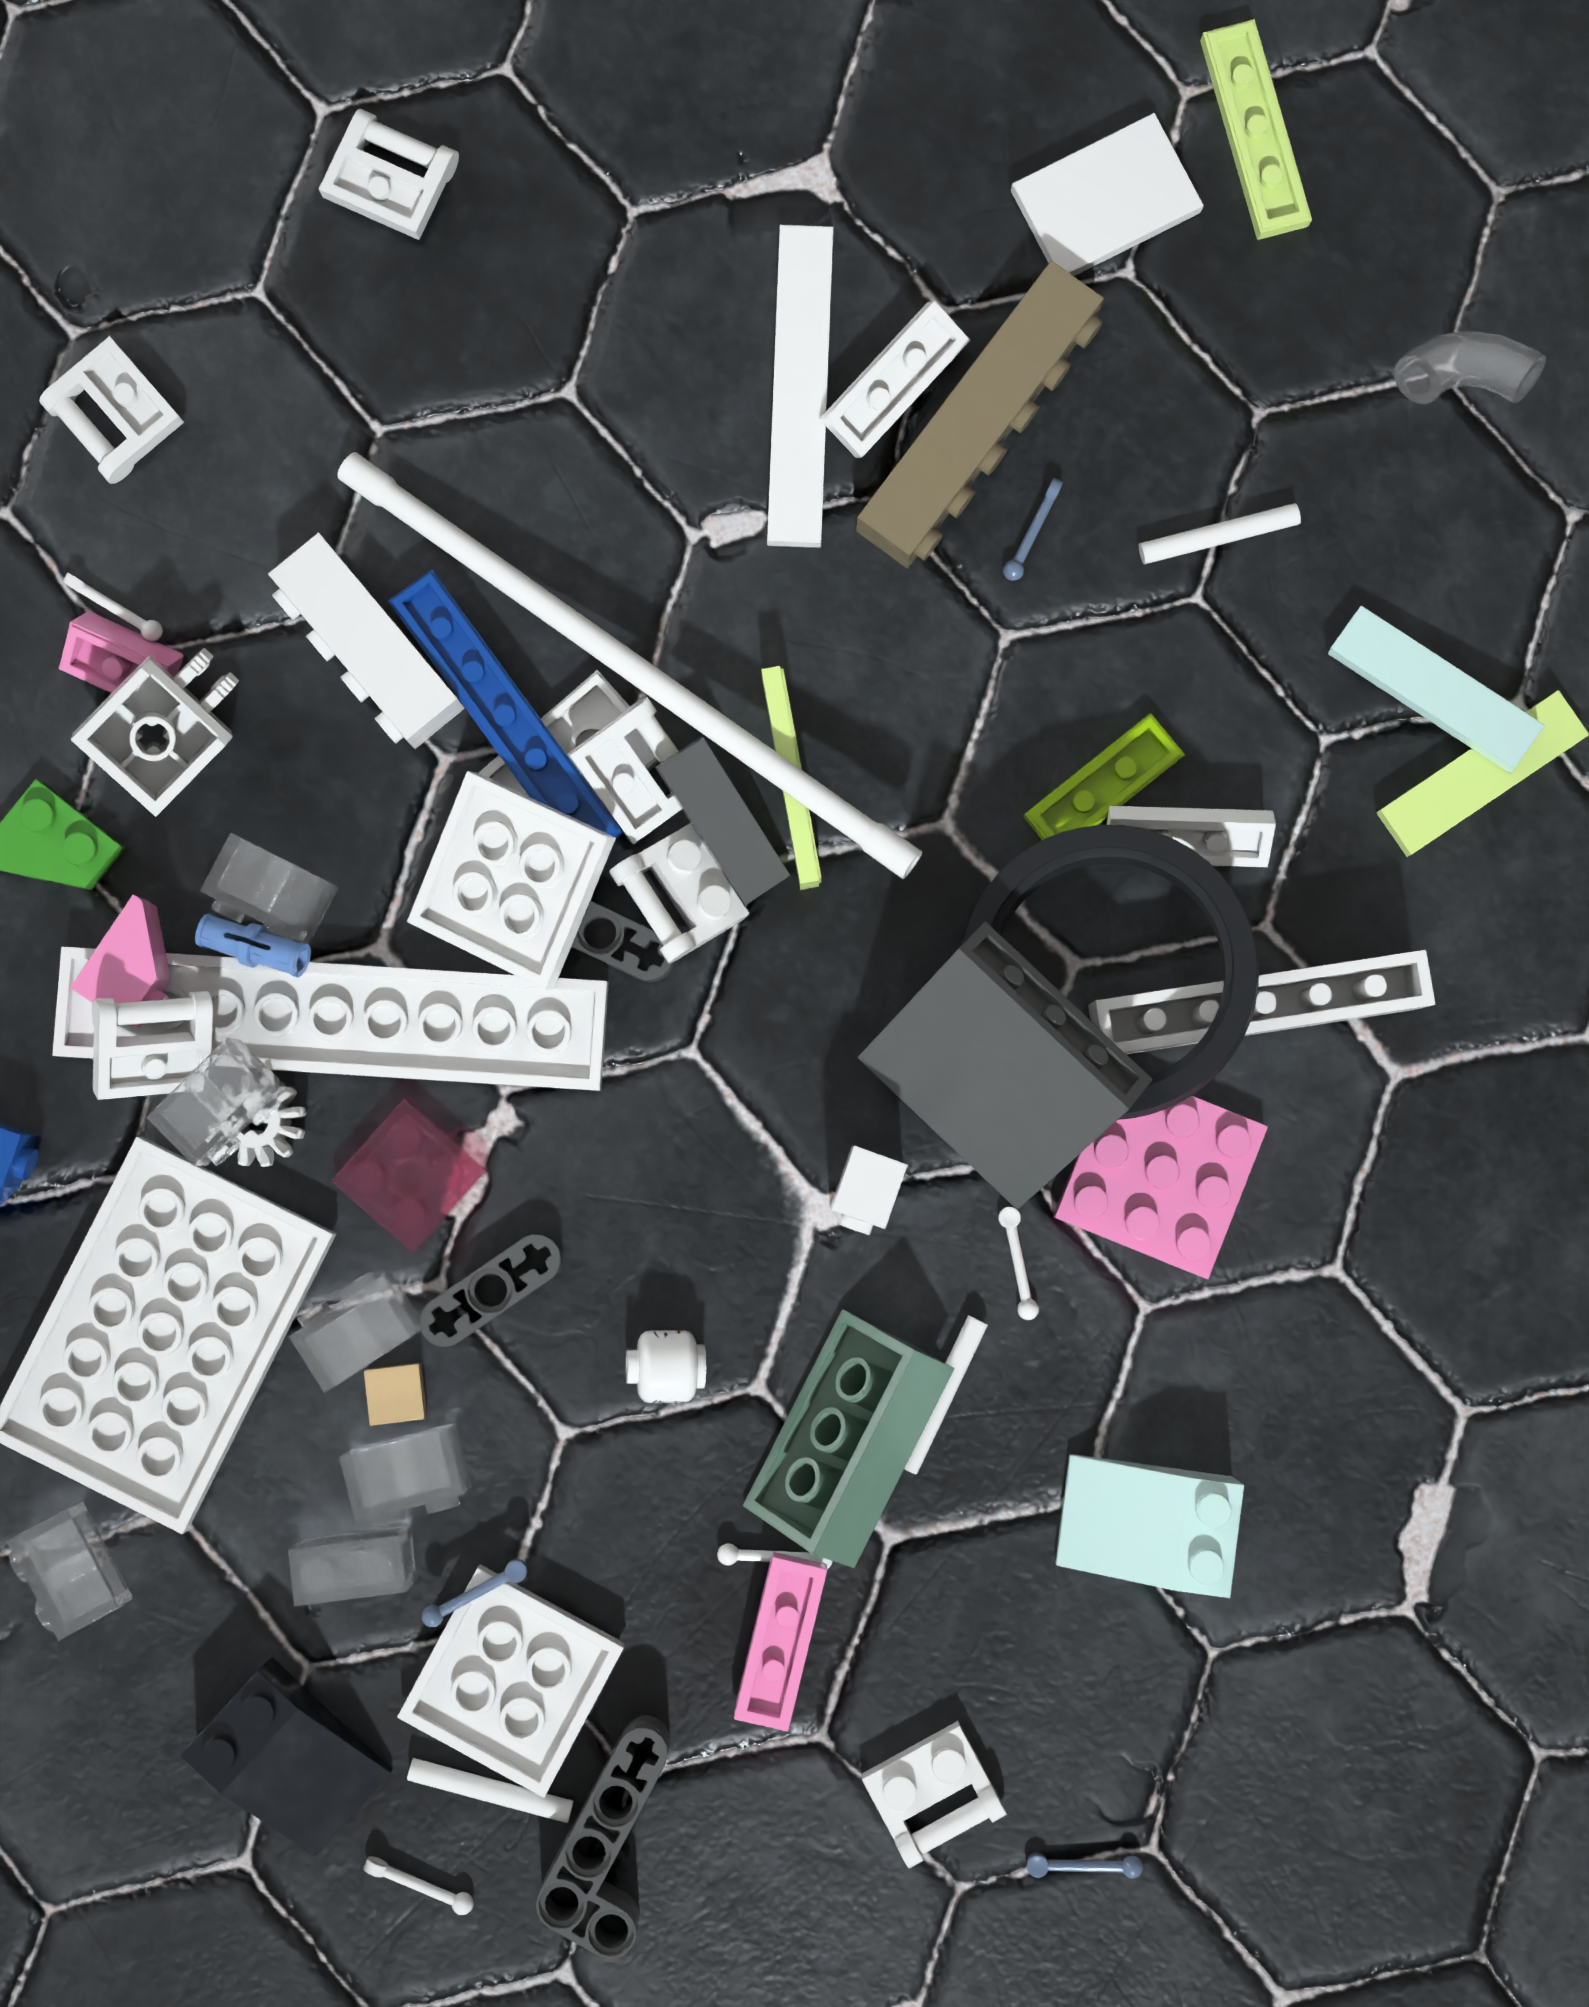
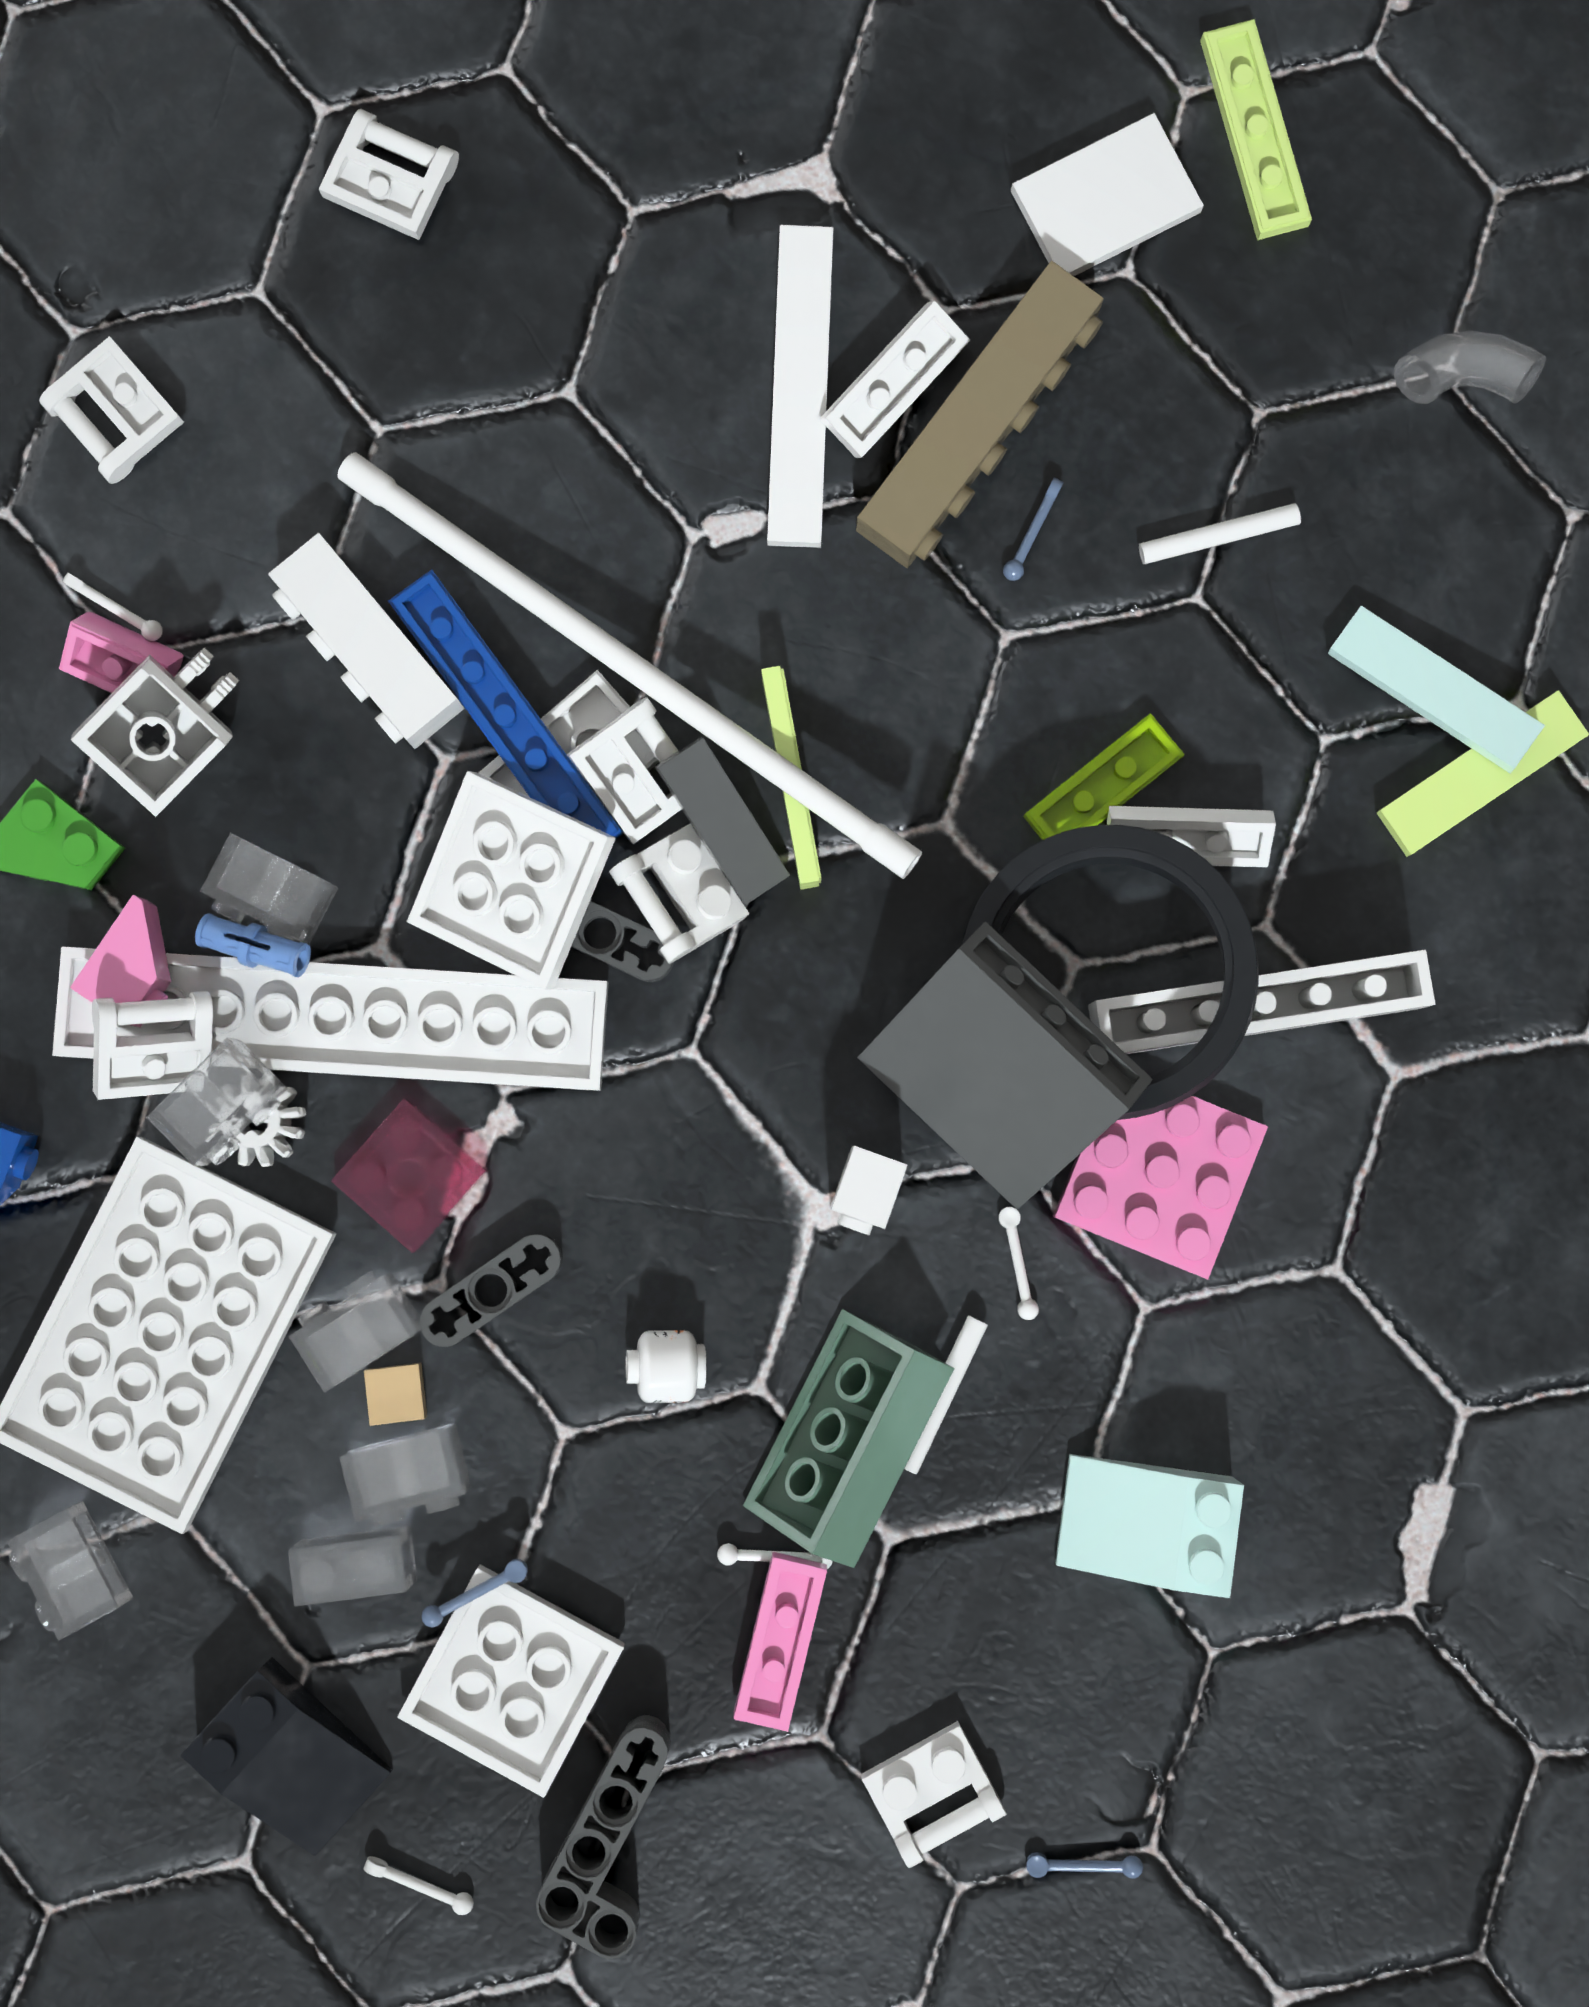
(489, 1790): white bar -> none

